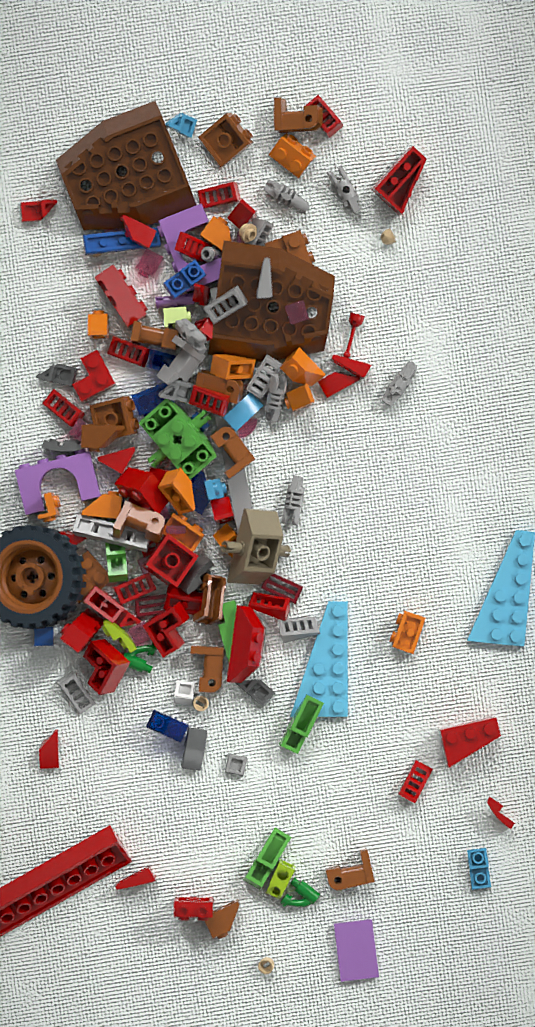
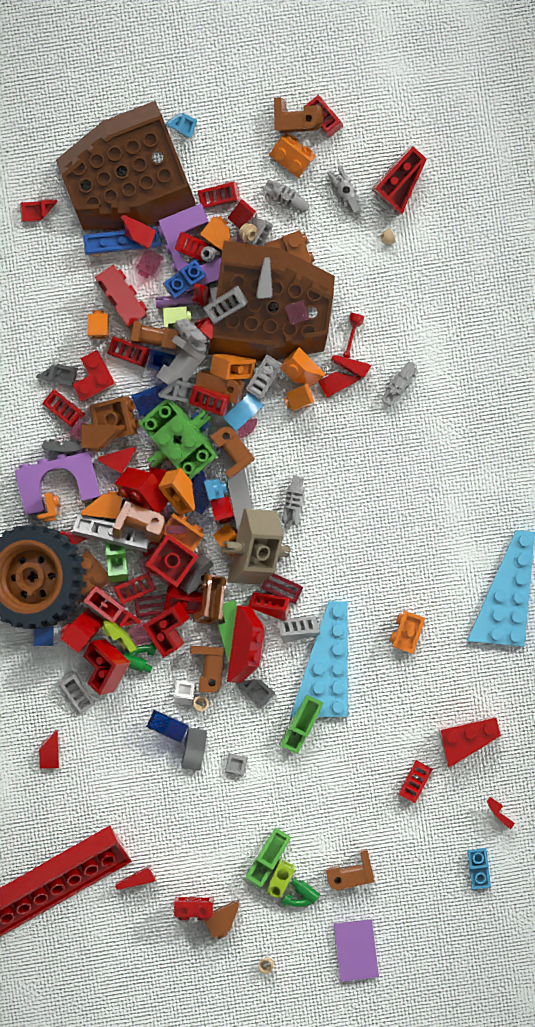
(226, 139): dark orange plate -> none
(275, 397): light grey hinge -> none

